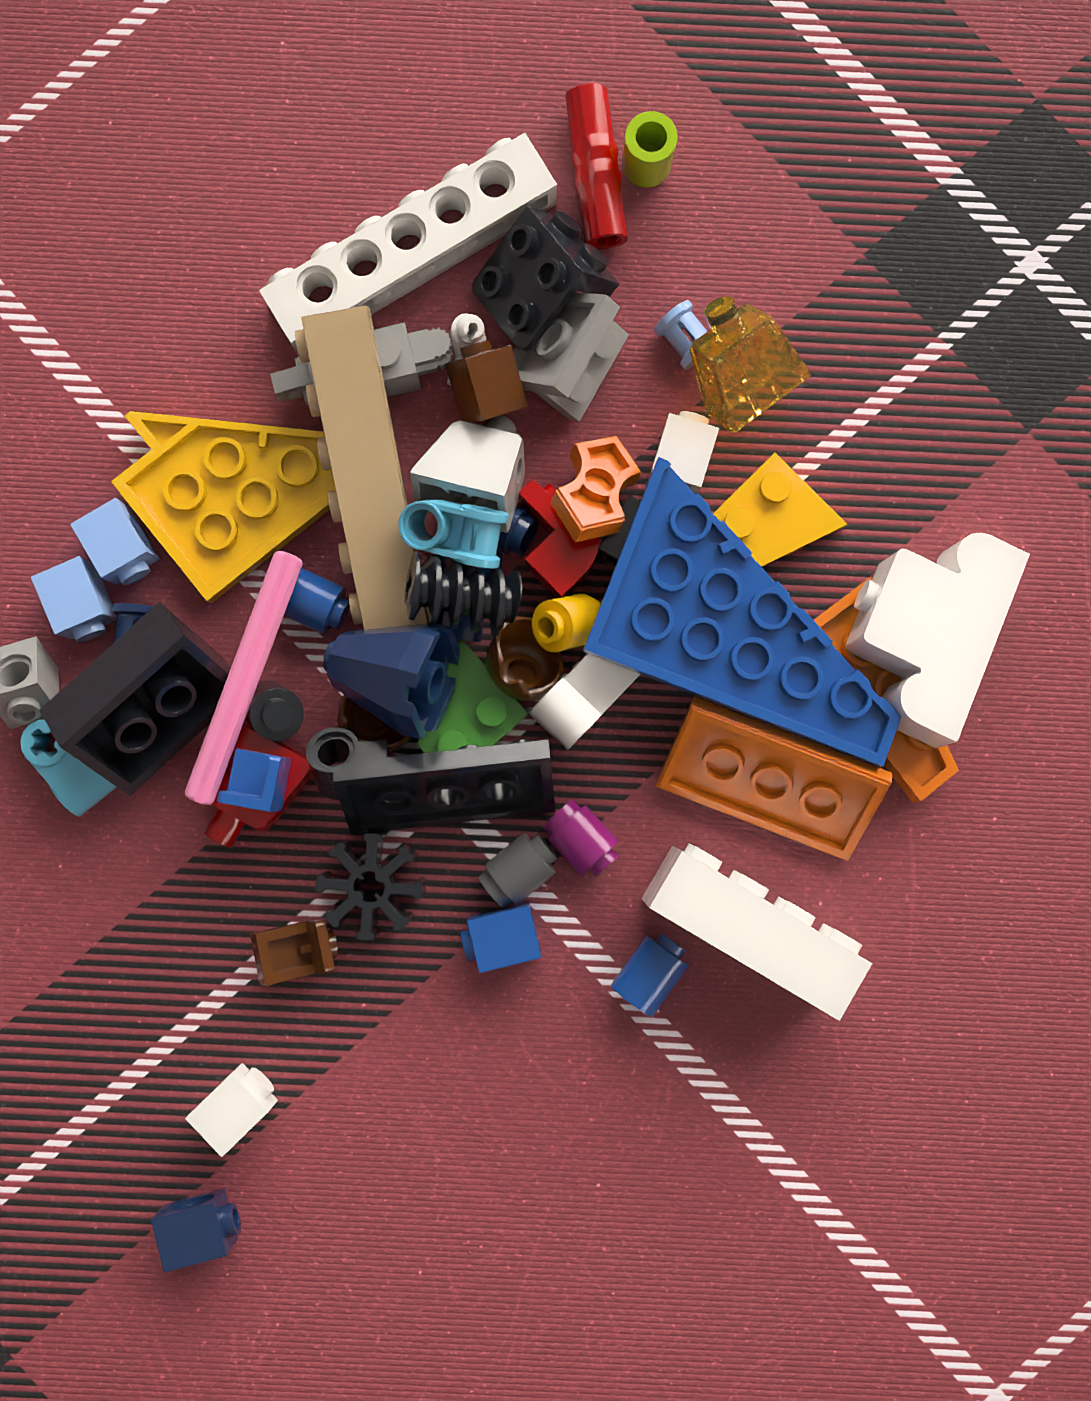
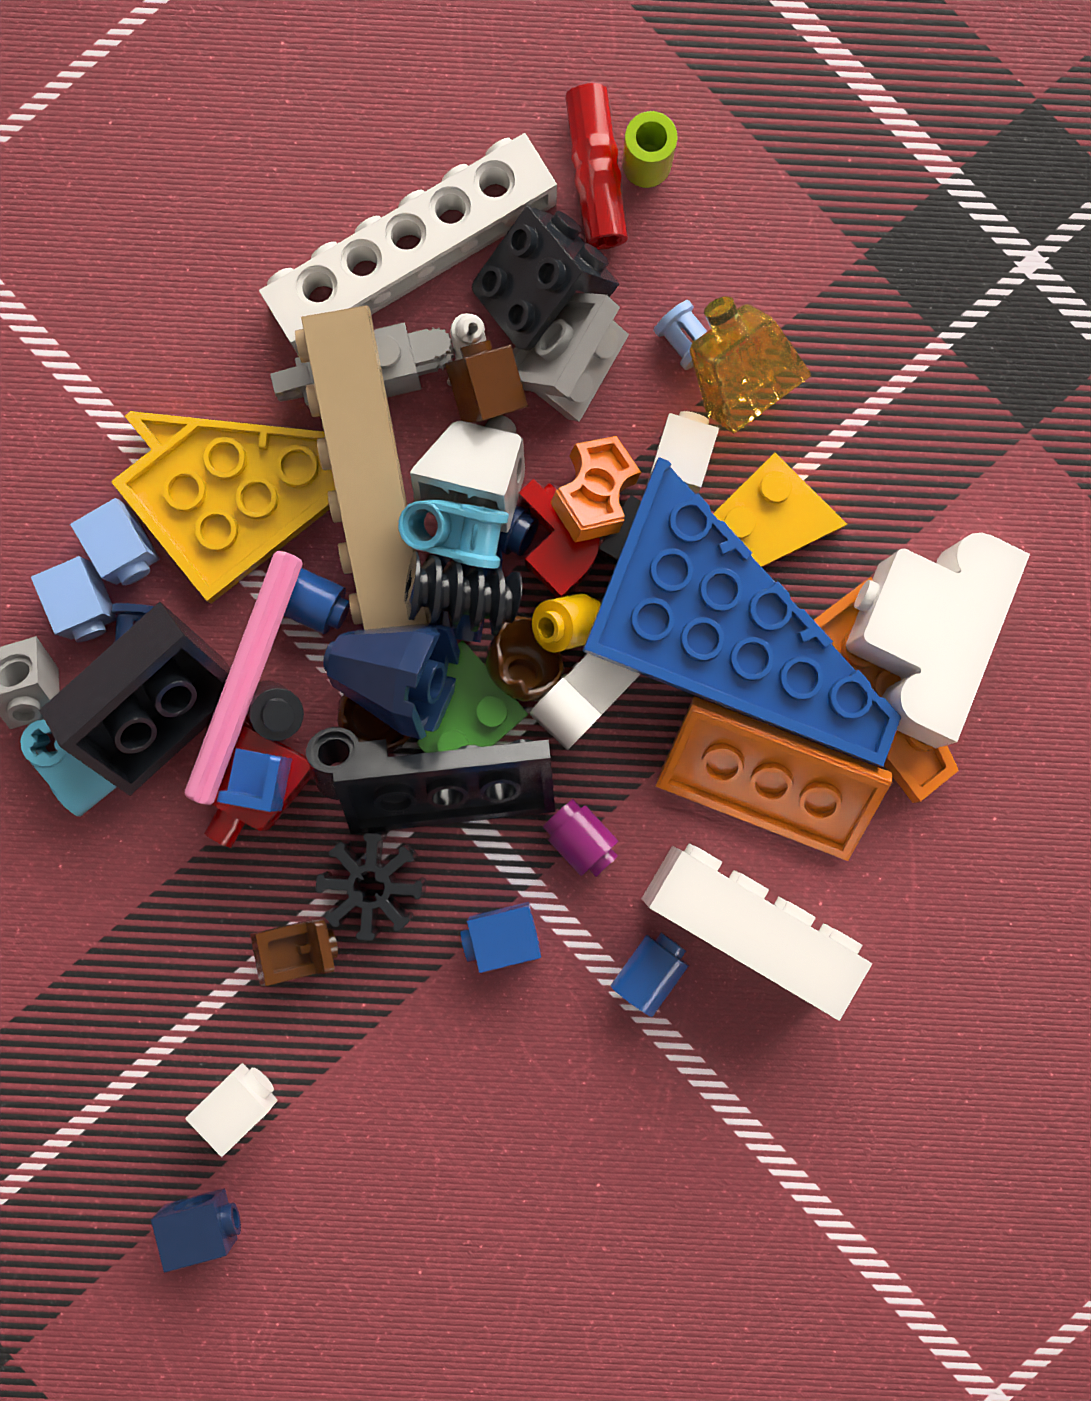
(518, 870): dark grey brick -> none

